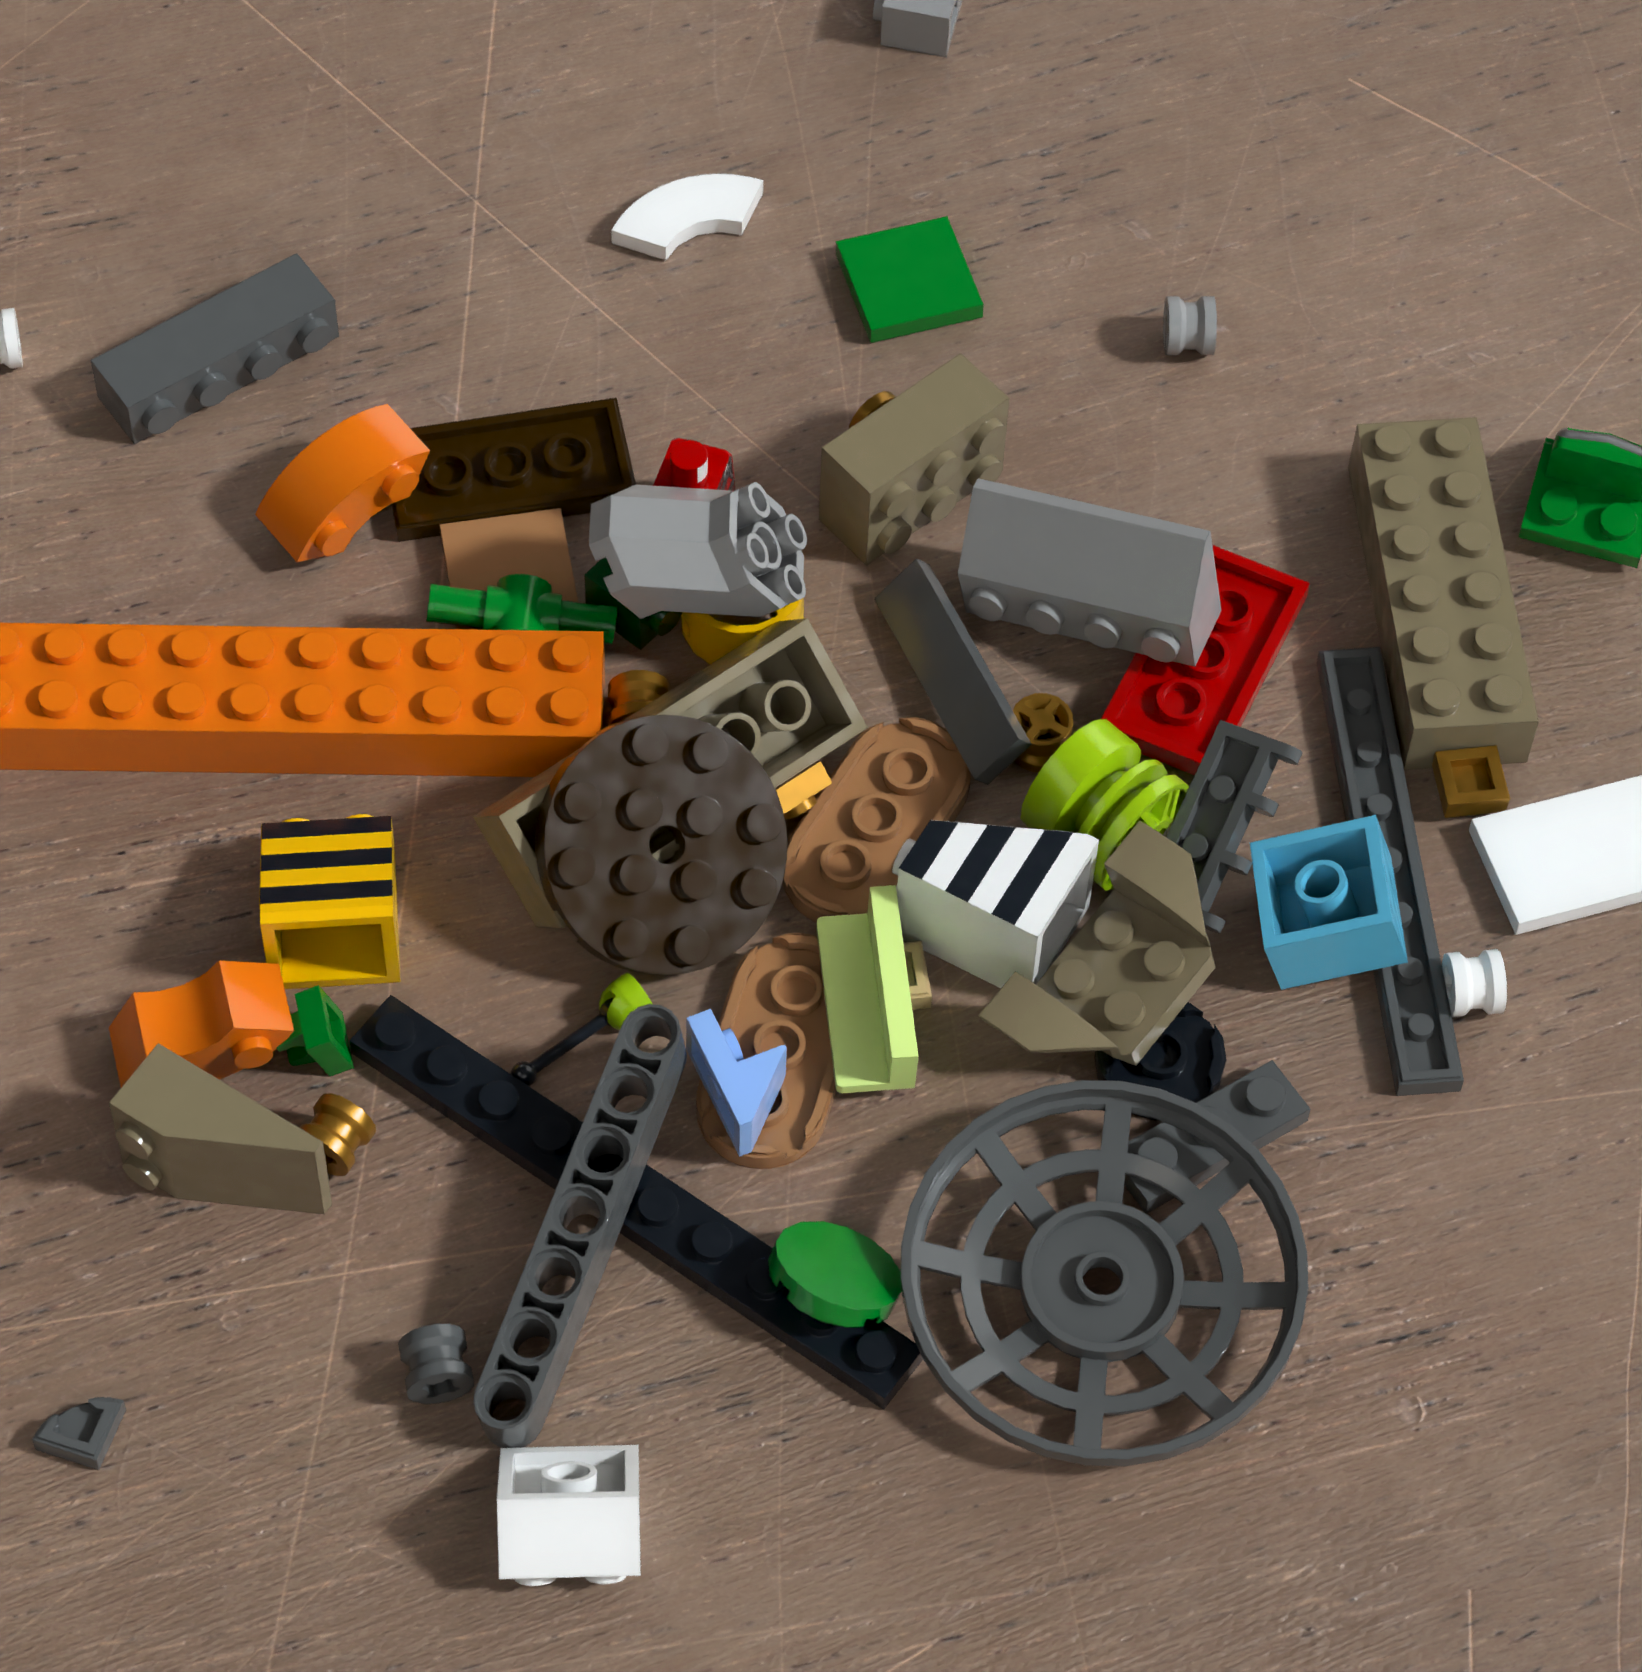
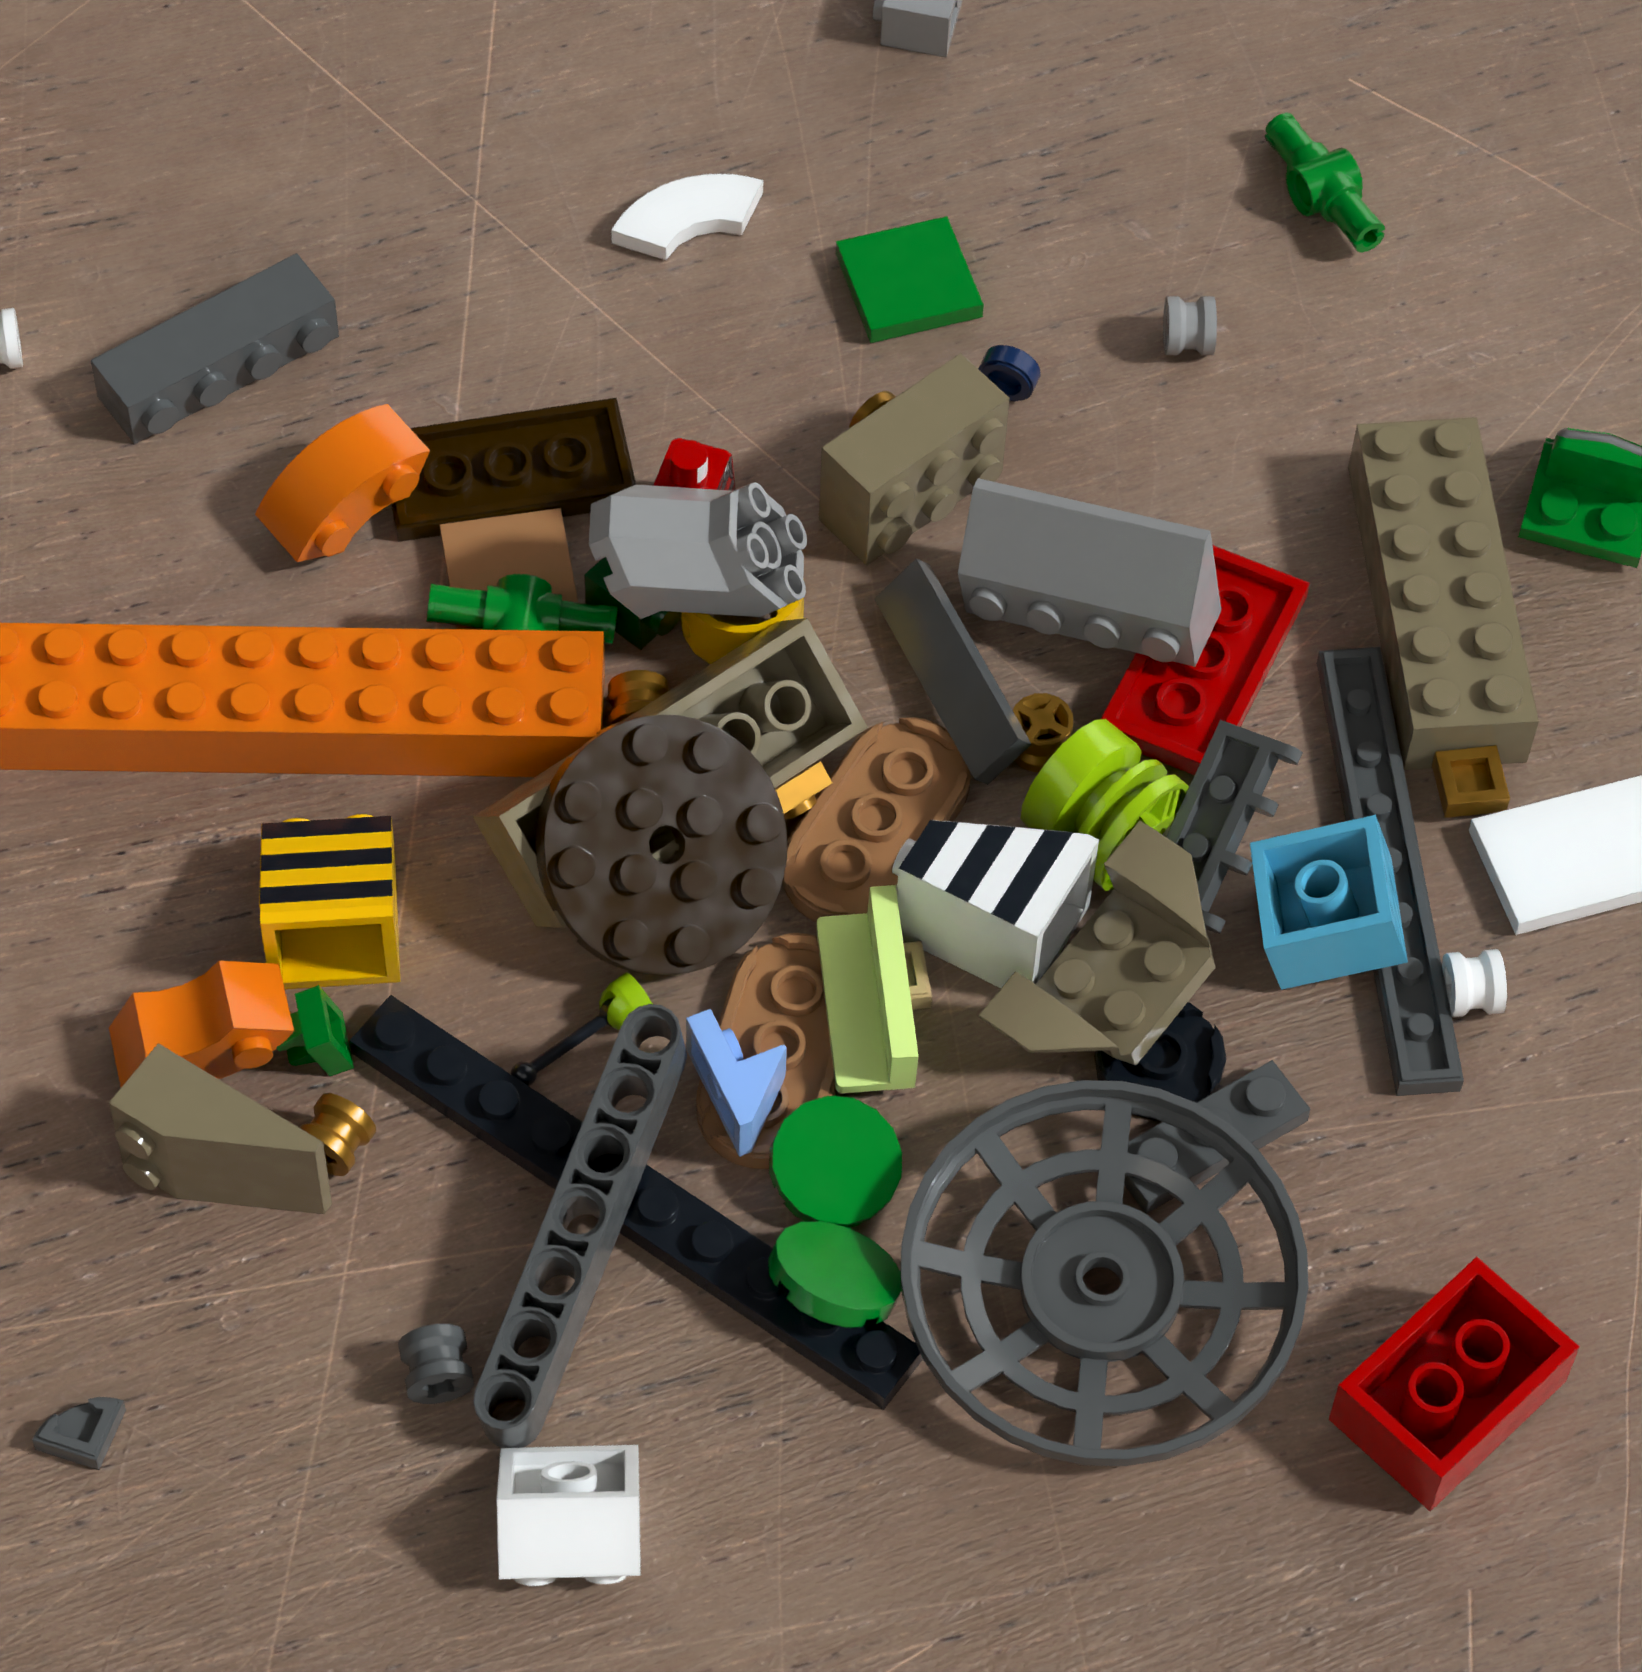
(835, 1161): none -> green tile
(1011, 371): none -> dark blue tile
(1324, 182): none -> green pin
(1453, 1383): none -> red brick

